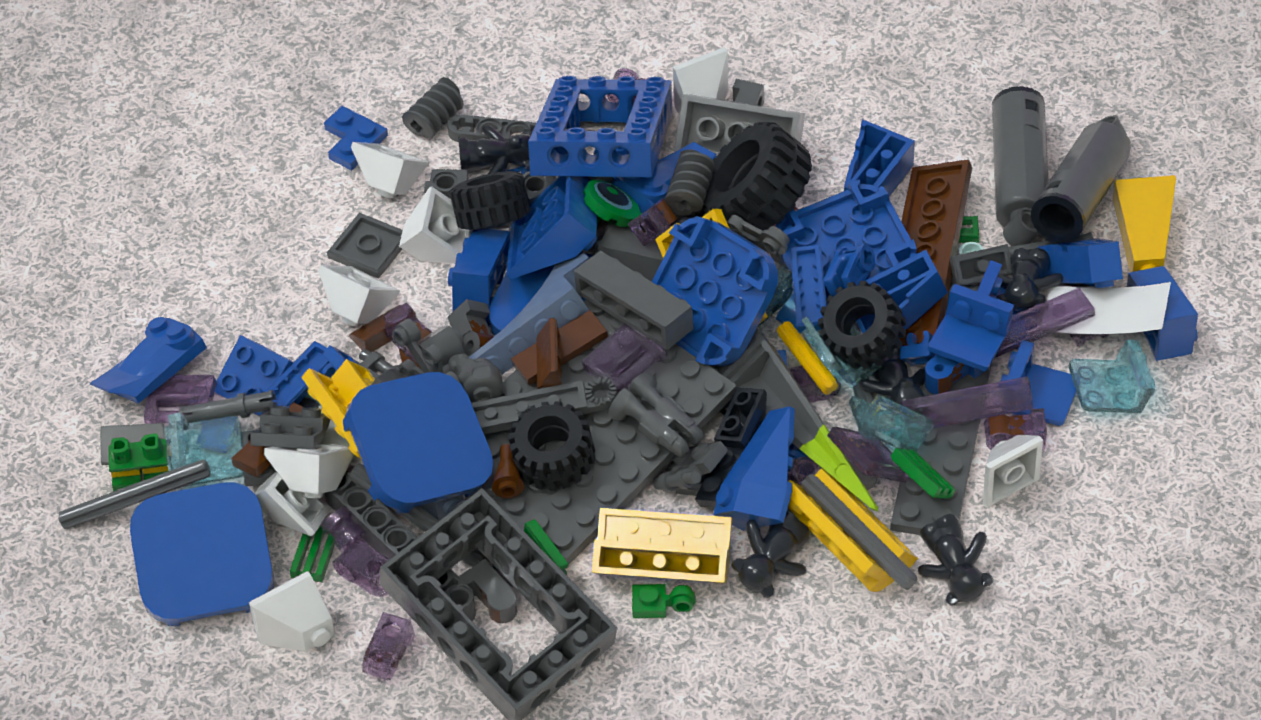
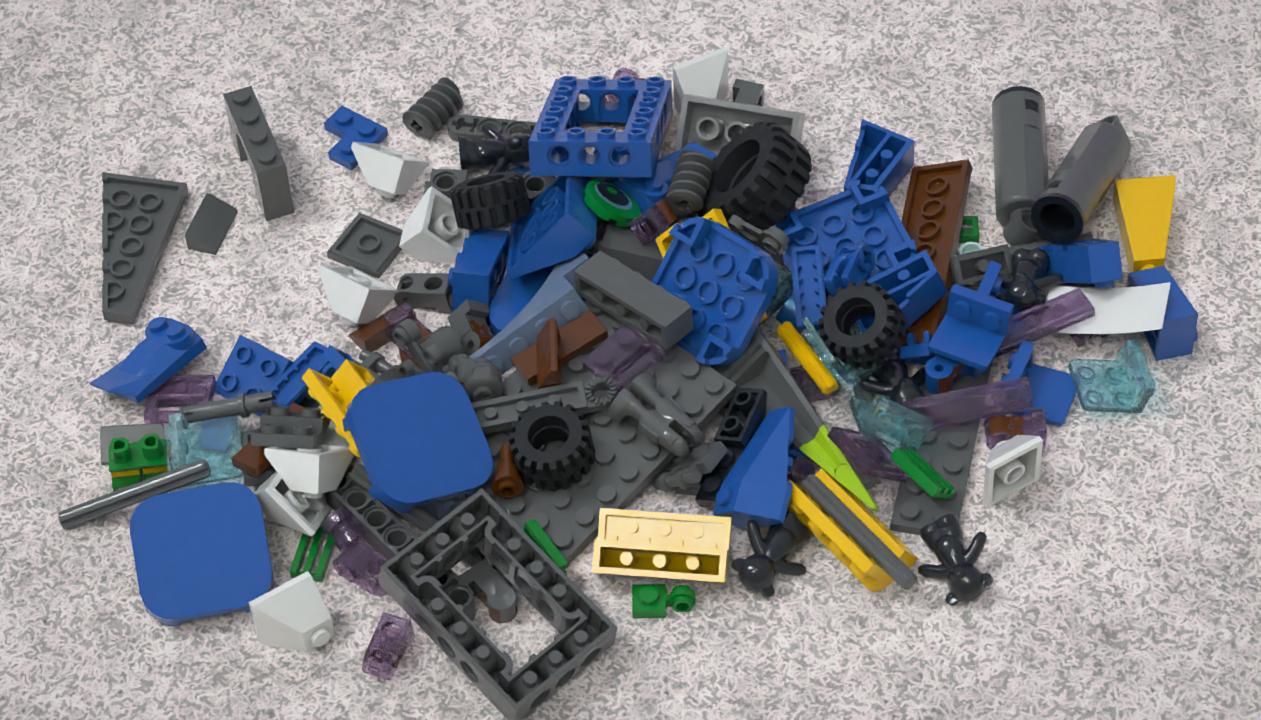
(134, 234): none -> dark grey wing
(210, 225): none -> dark grey slope
(257, 145): none -> dark grey arch
(425, 291): none -> dark grey leg

